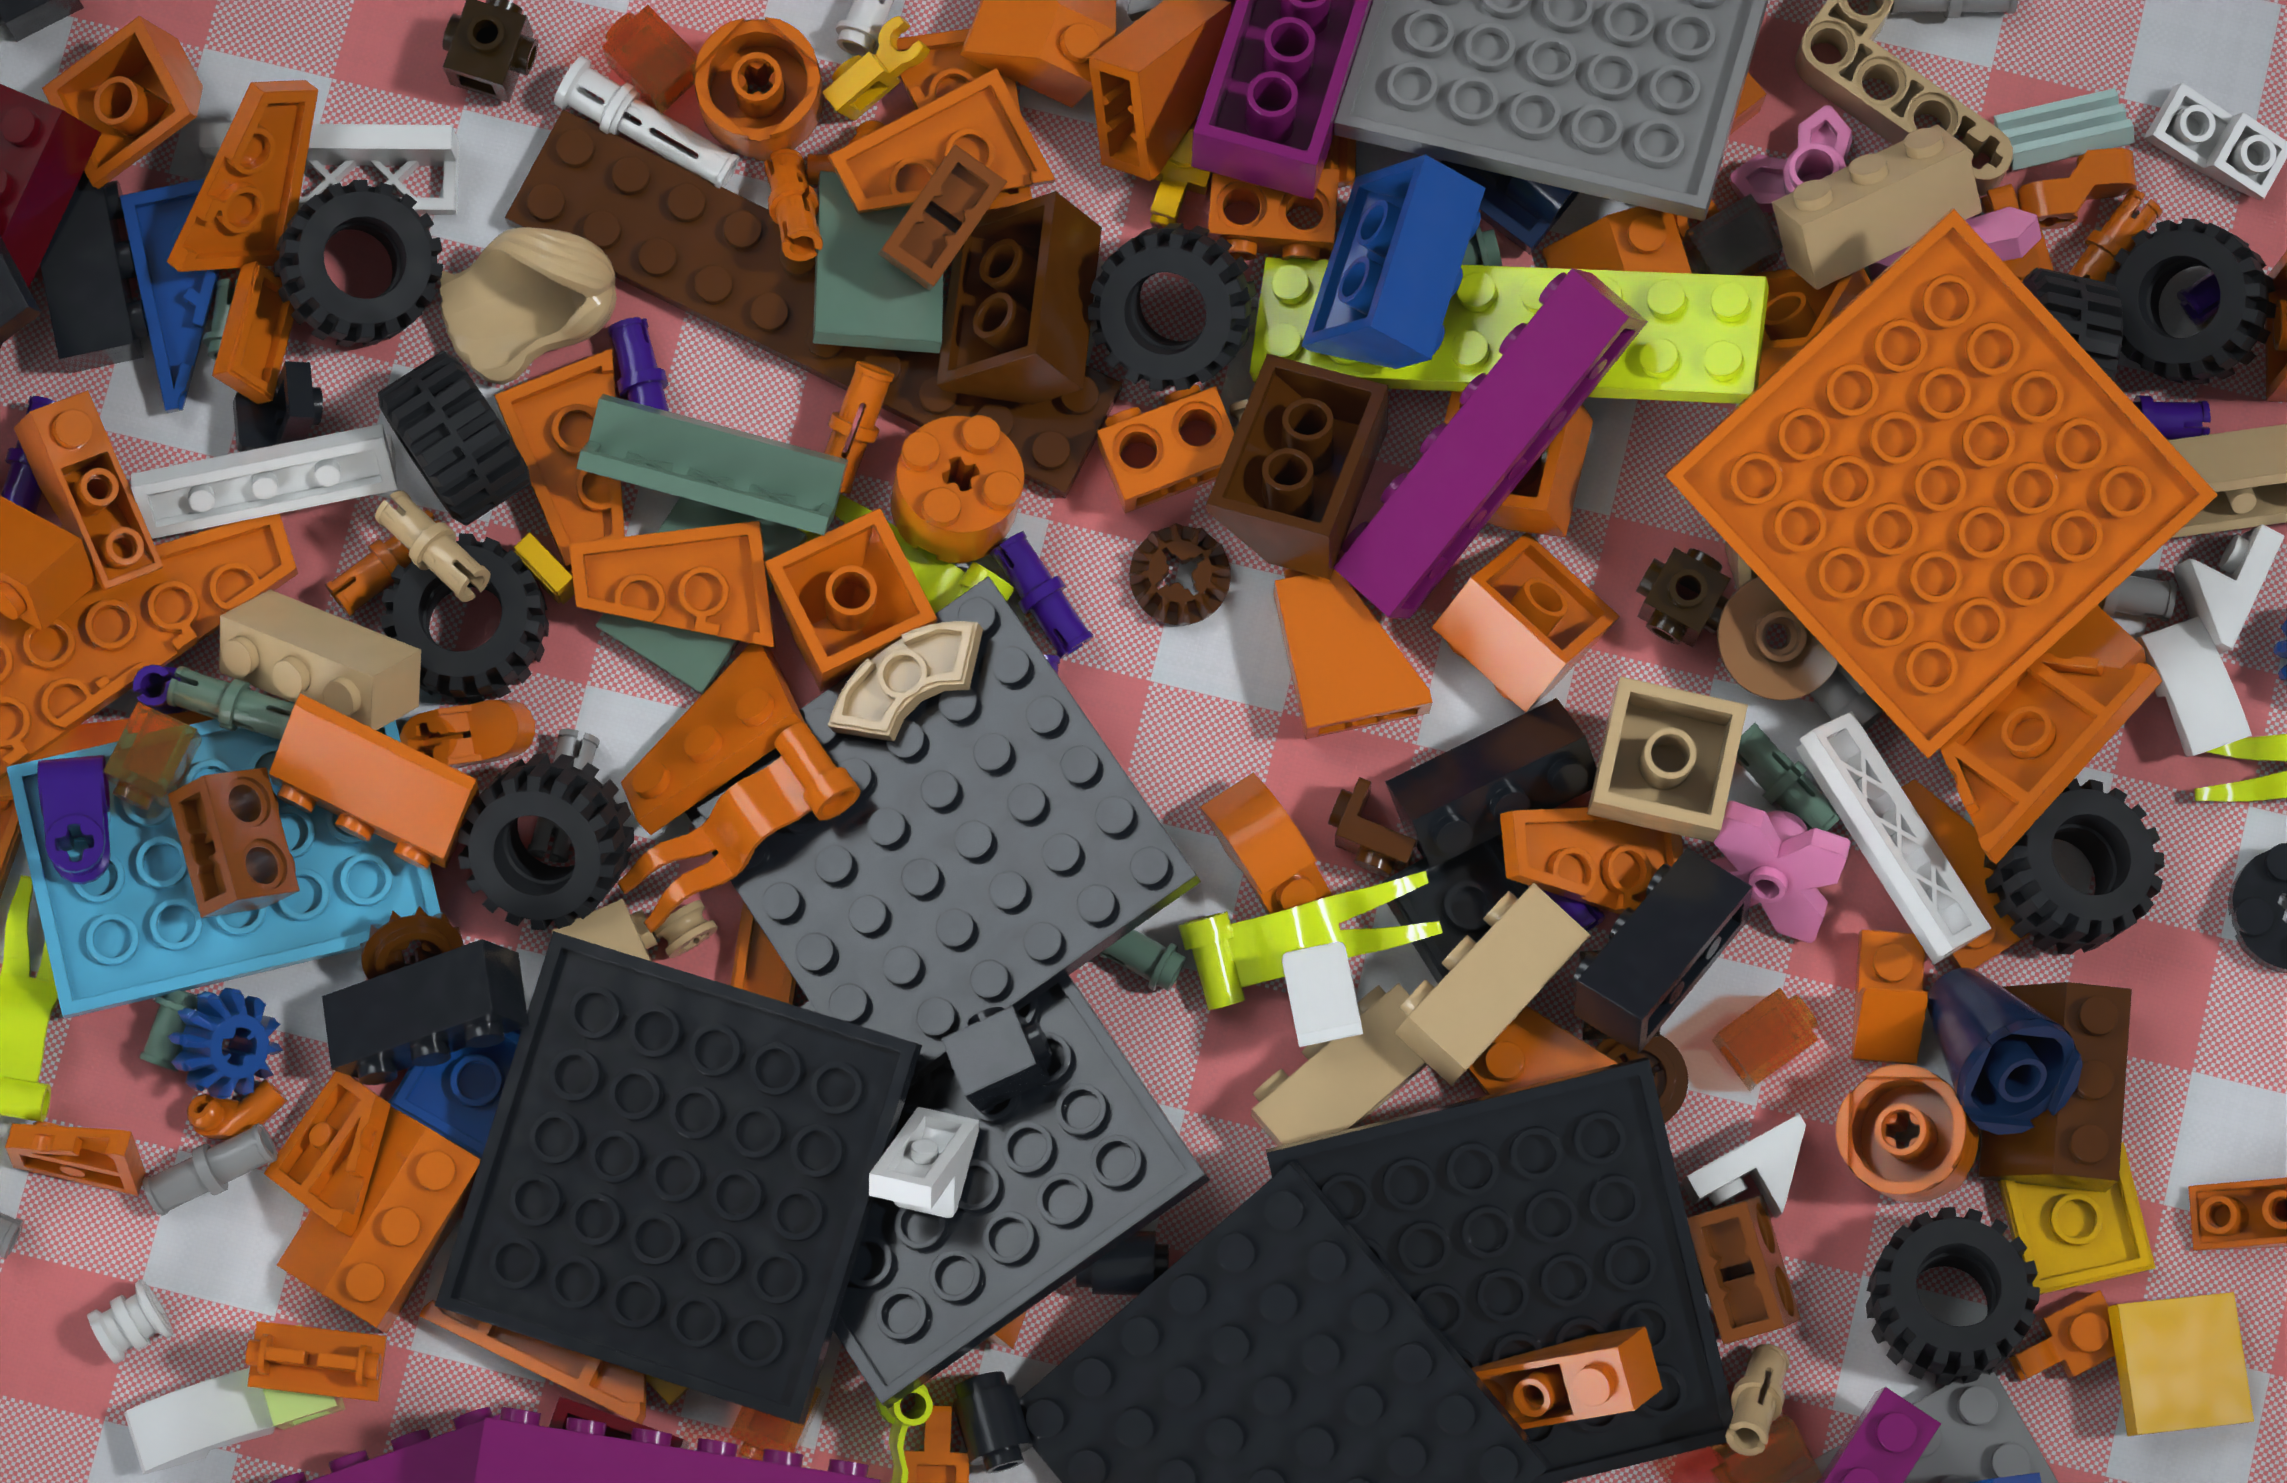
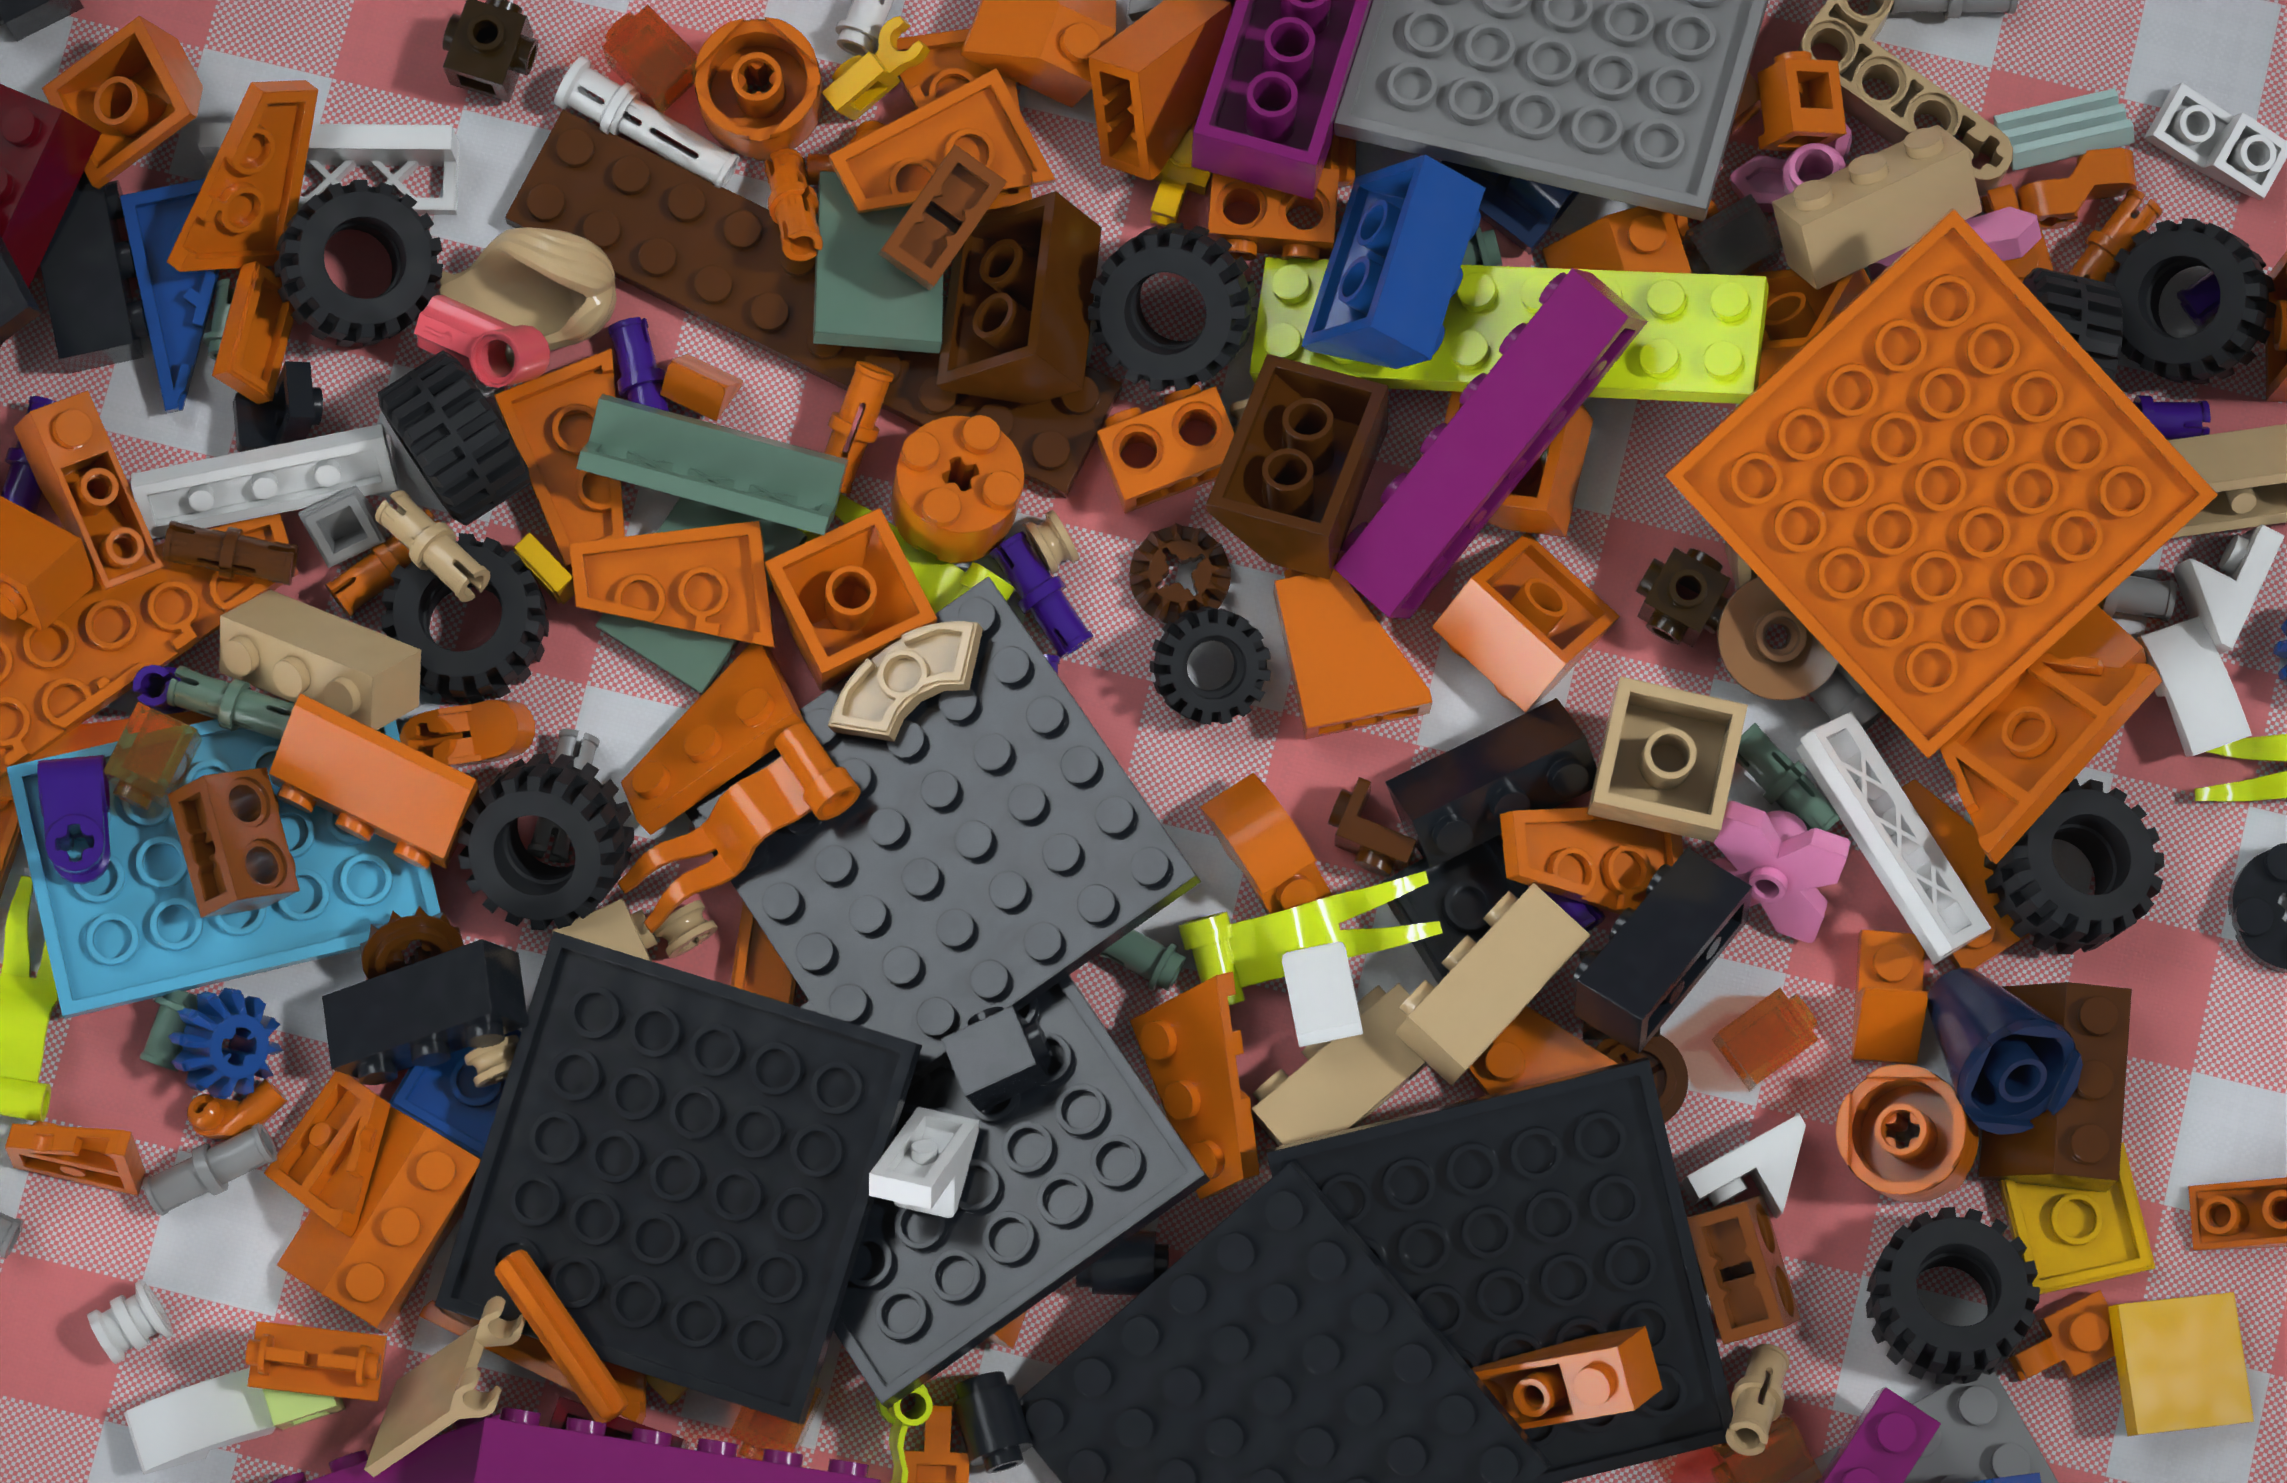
(230, 553): none -> reddish brown pin
(343, 526): none -> light grey slope
(442, 1390): none -> tan flag
(481, 342): none -> coral piece
(492, 1062): none -> tan bush
(561, 1336): none -> orange axle
(699, 386): none -> orange slope
(1052, 542): none -> tan bush
(1197, 1079): none -> orange wing
(1247, 676): none -> black tyre
(1800, 102): none -> orange brick

